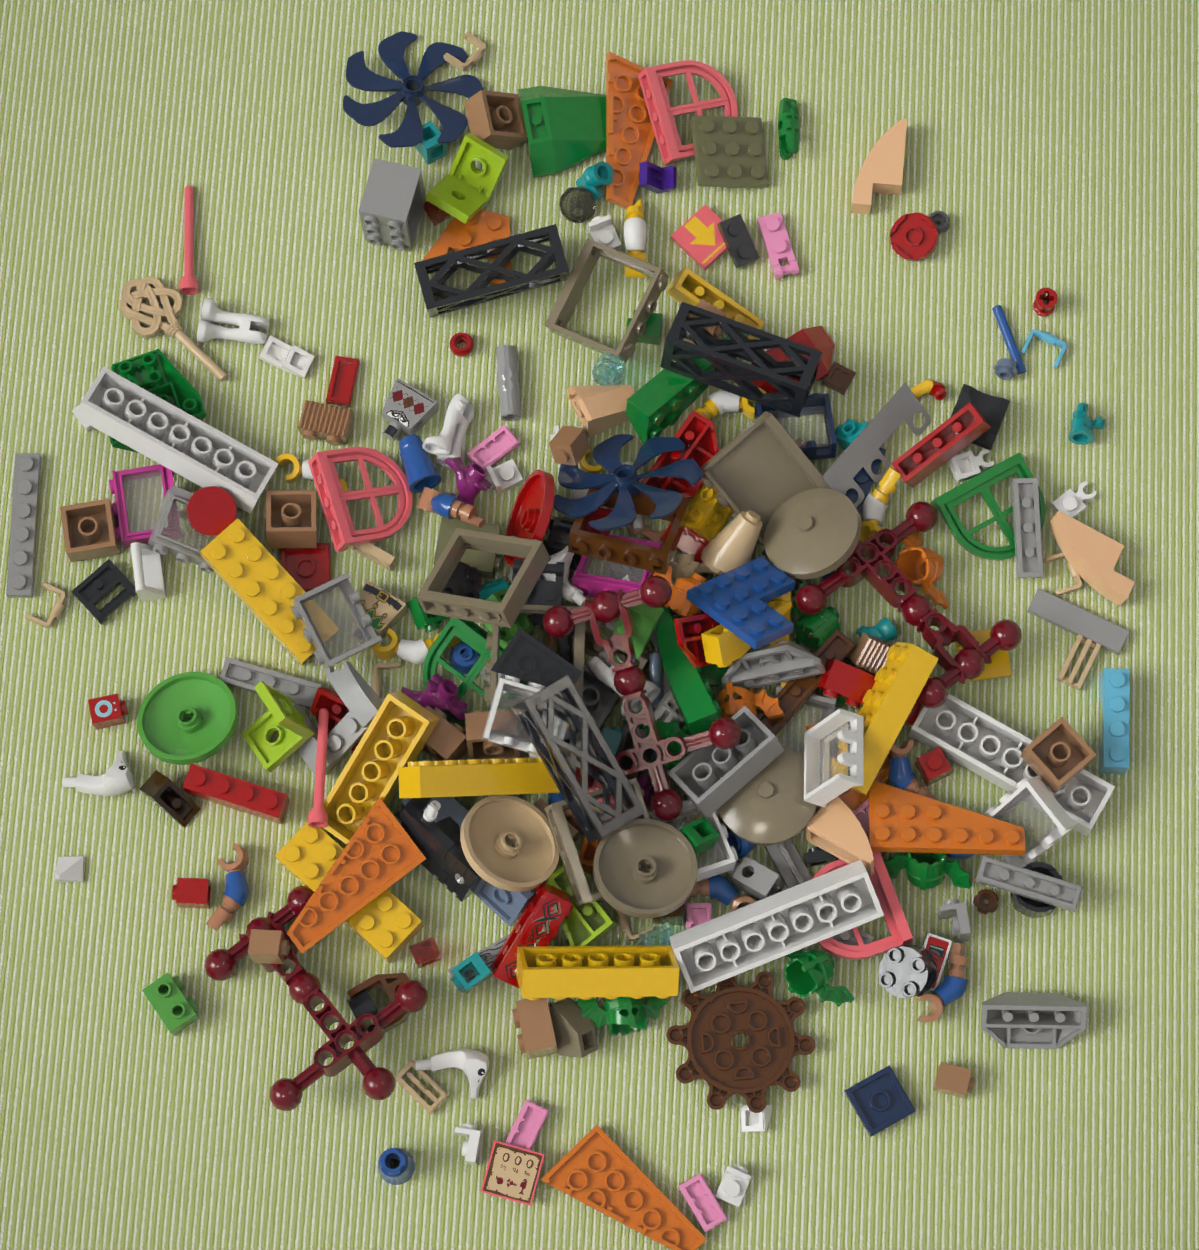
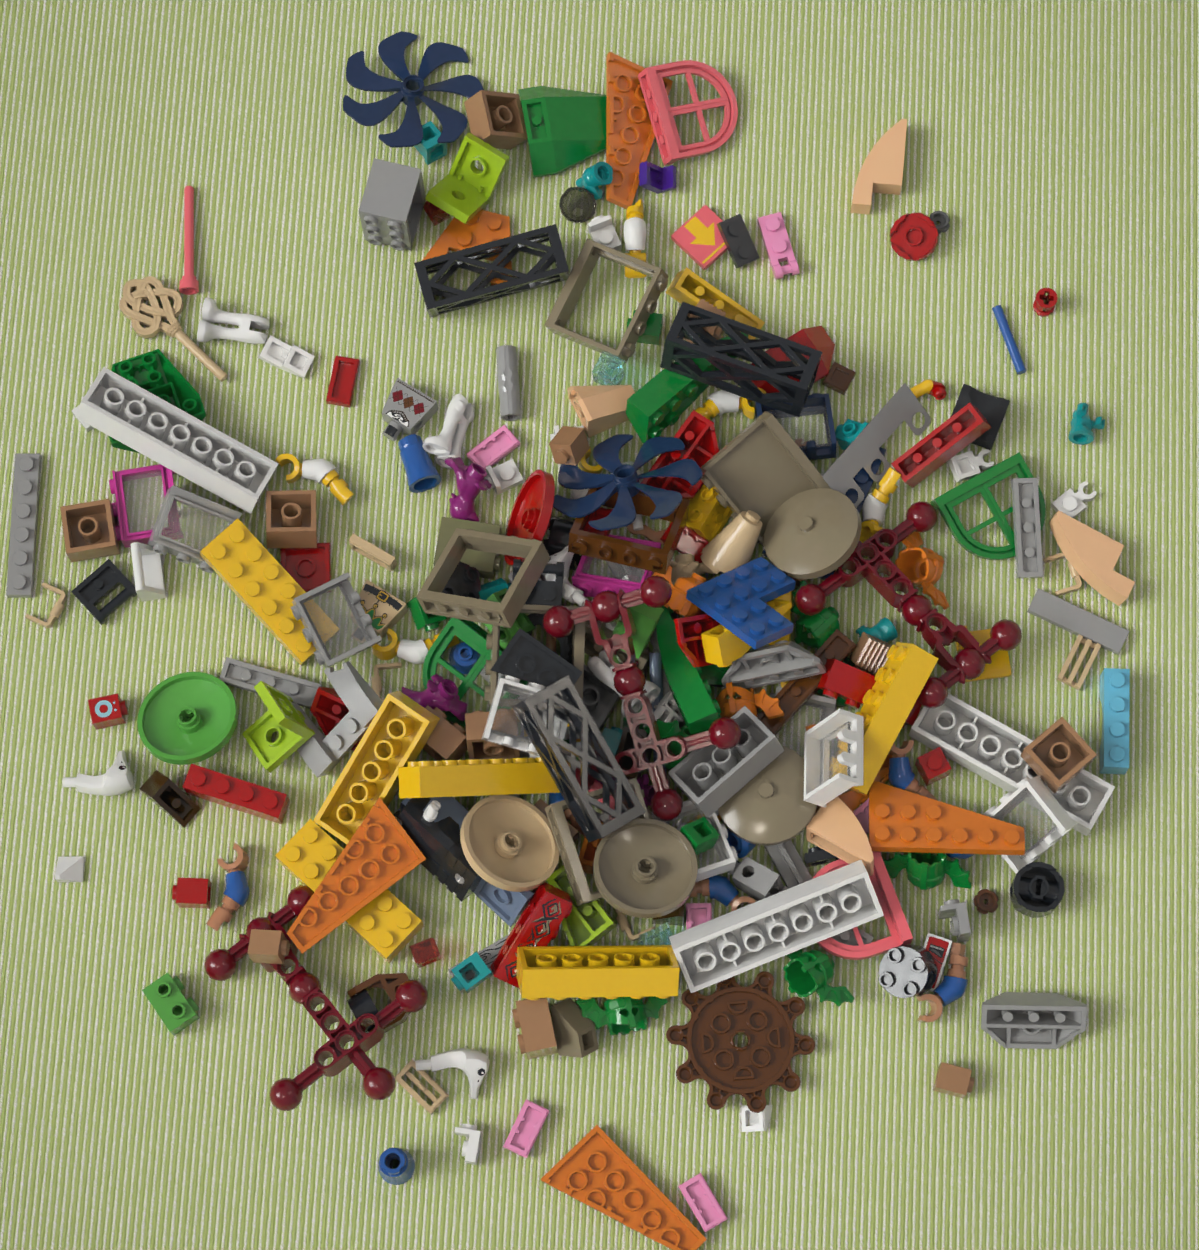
(211, 510): red tile -> none
(318, 817): coral piece -> none
(325, 422): medium nougat brick -> none
(334, 499): coral window -> none
(449, 507): nougat piece -> none
(458, 338): red plate -> none
(472, 59): tan piece -> none
(512, 1173): piece -> none
(729, 151): olive plate -> none
(733, 1185): white bracket -> none
(788, 128): green hinge -> none
(879, 1101): dark blue plate -> none
(1005, 368): sand blue plate -> none
(1029, 883): light grey tile -> none
(1048, 338): medium azure piece -> none

